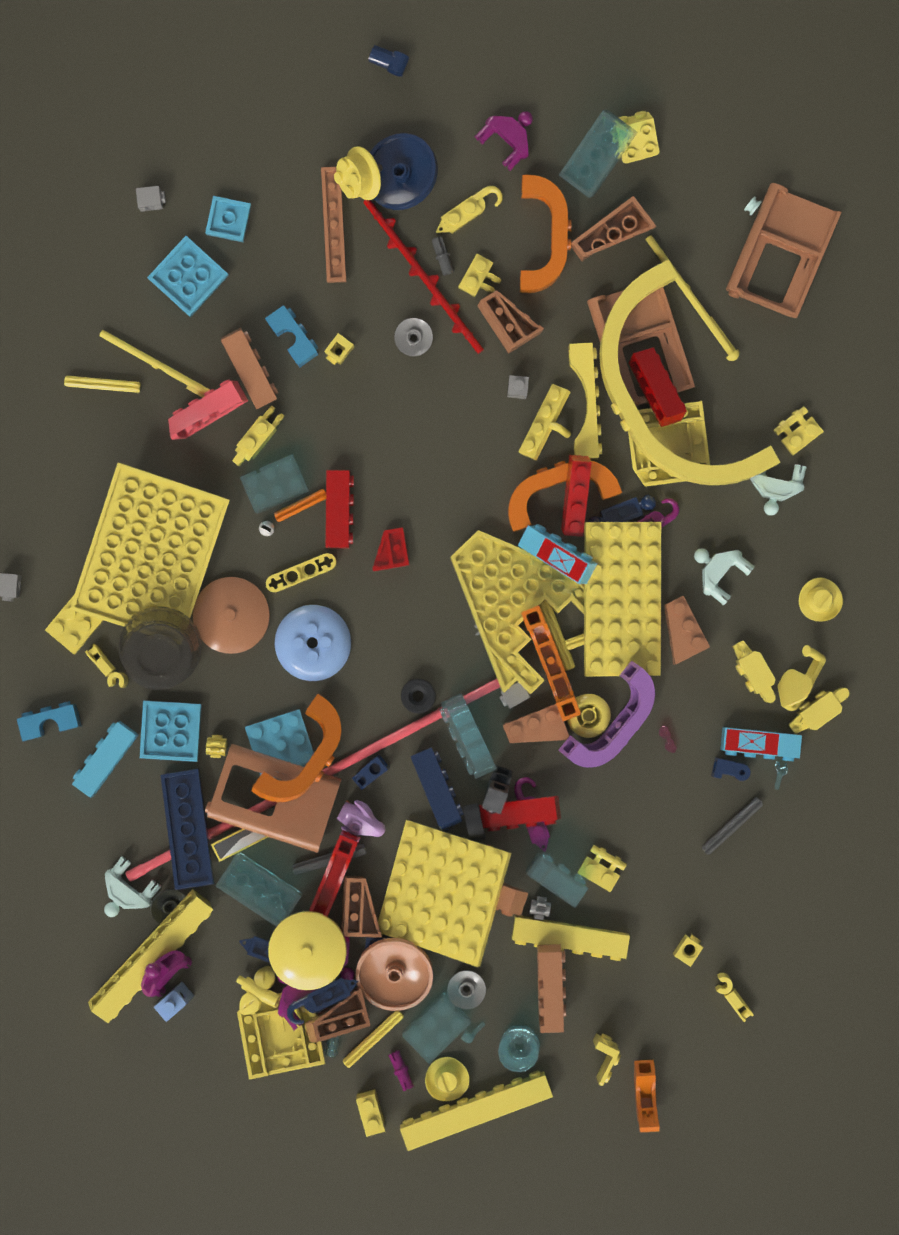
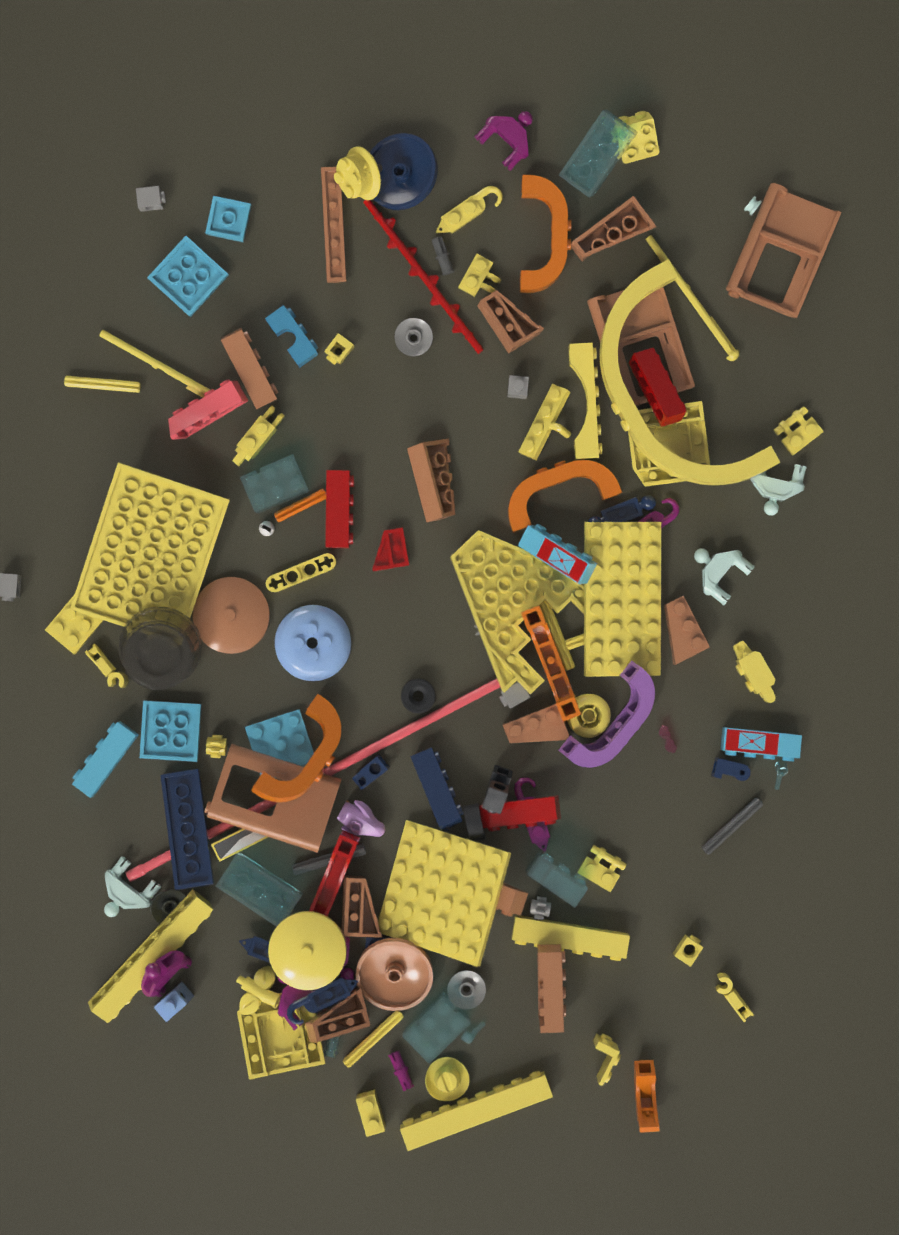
(32, 724): dark azure arch -> none
(394, 62): dark blue piece -> none
(433, 478): none -> nougat wedge
(469, 739): clear light blue brick -> none
(519, 1059): clear light blue wheel -> none
(576, 495): red brick -> none
(796, 686): light yellow piece -> none
(820, 599): light yellow hat -> none
(820, 711): light yellow hinge -> none

